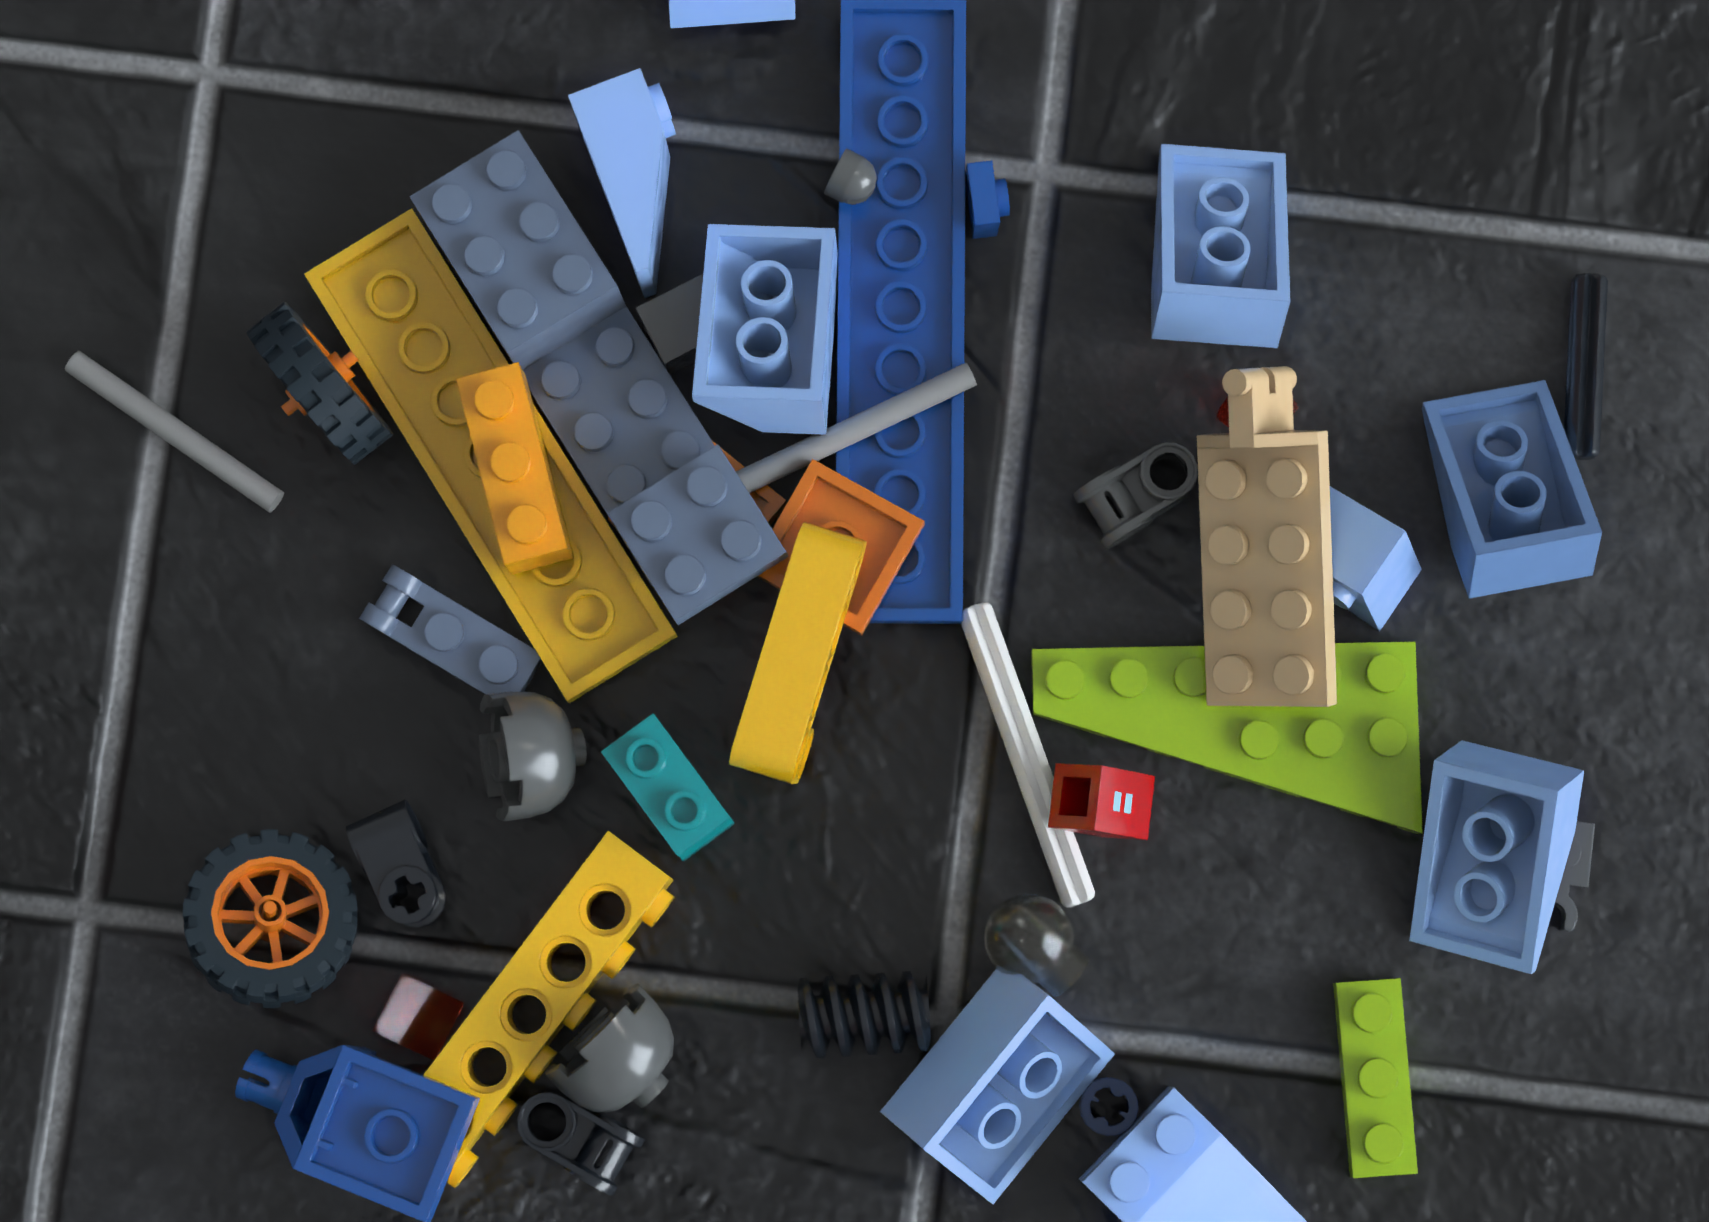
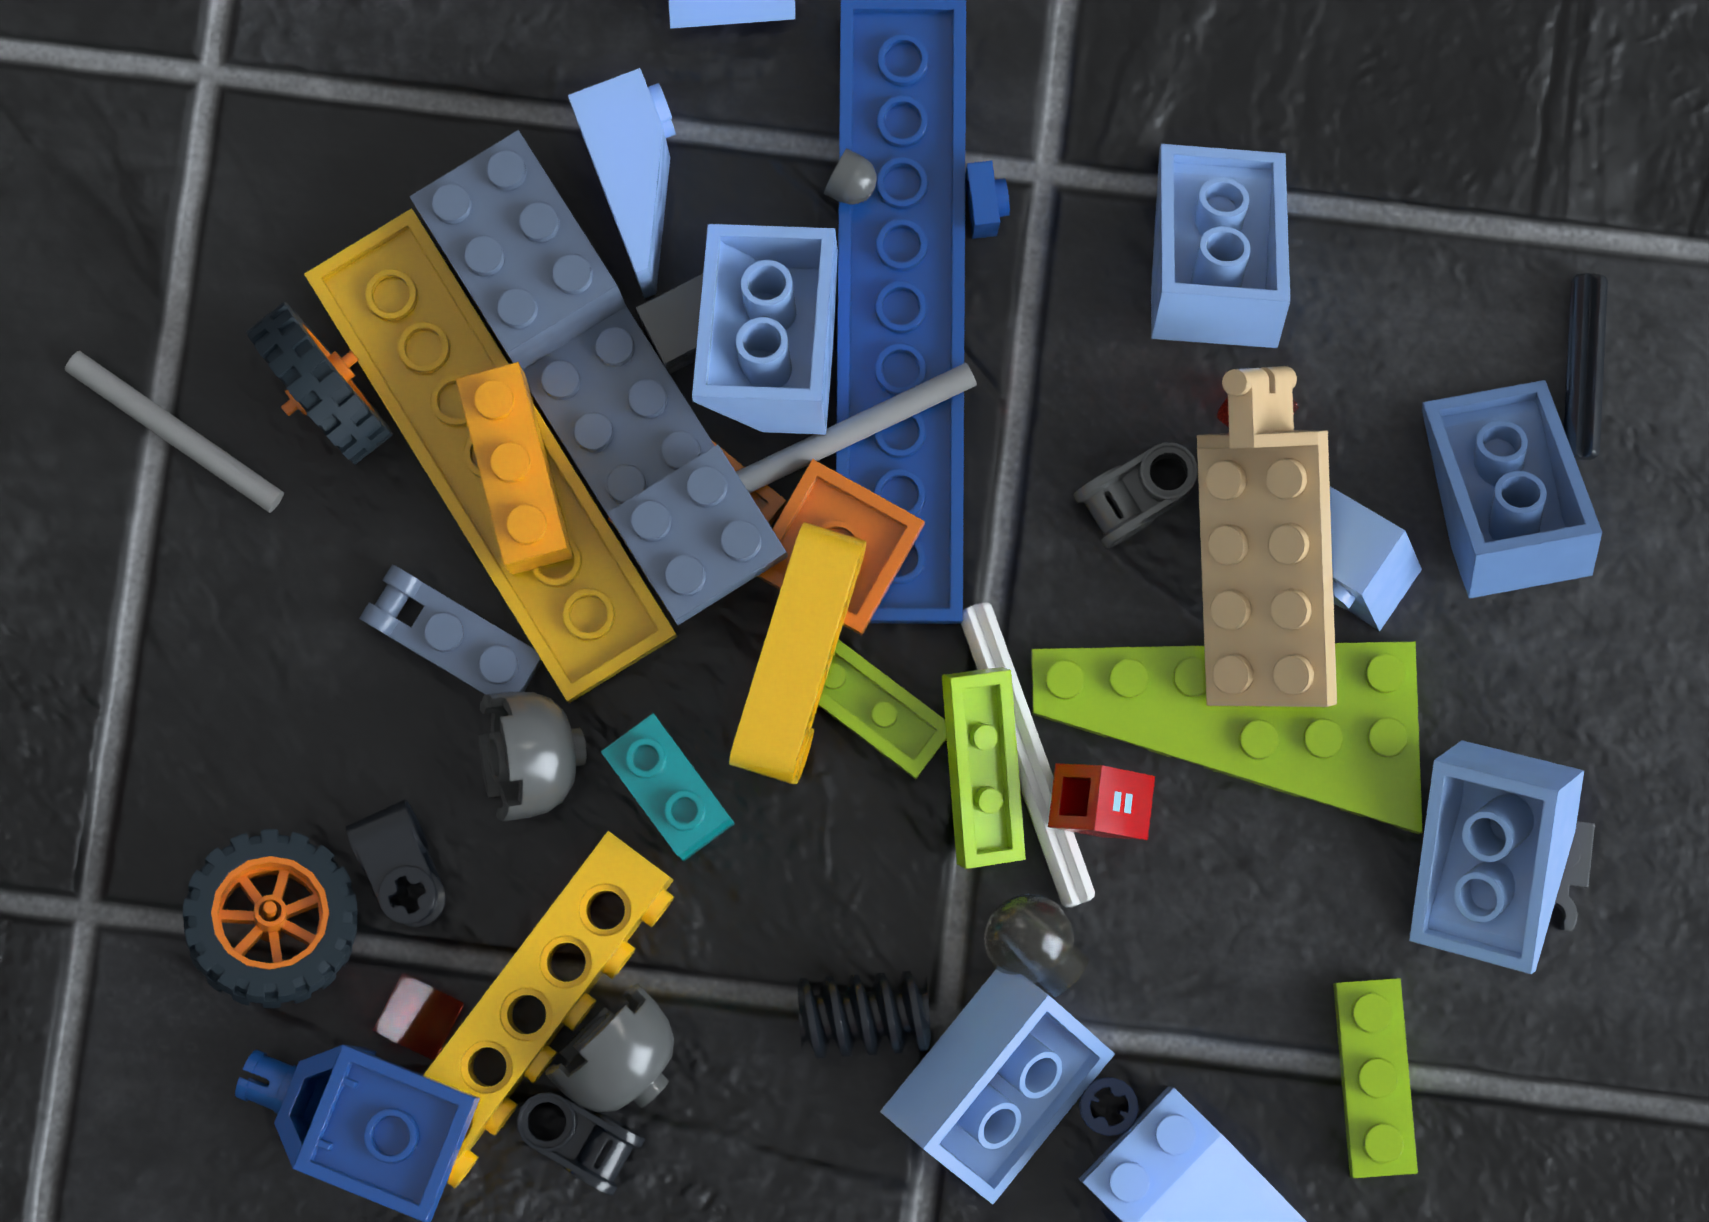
(881, 712): none -> lime plate
(983, 767): none -> lime plate

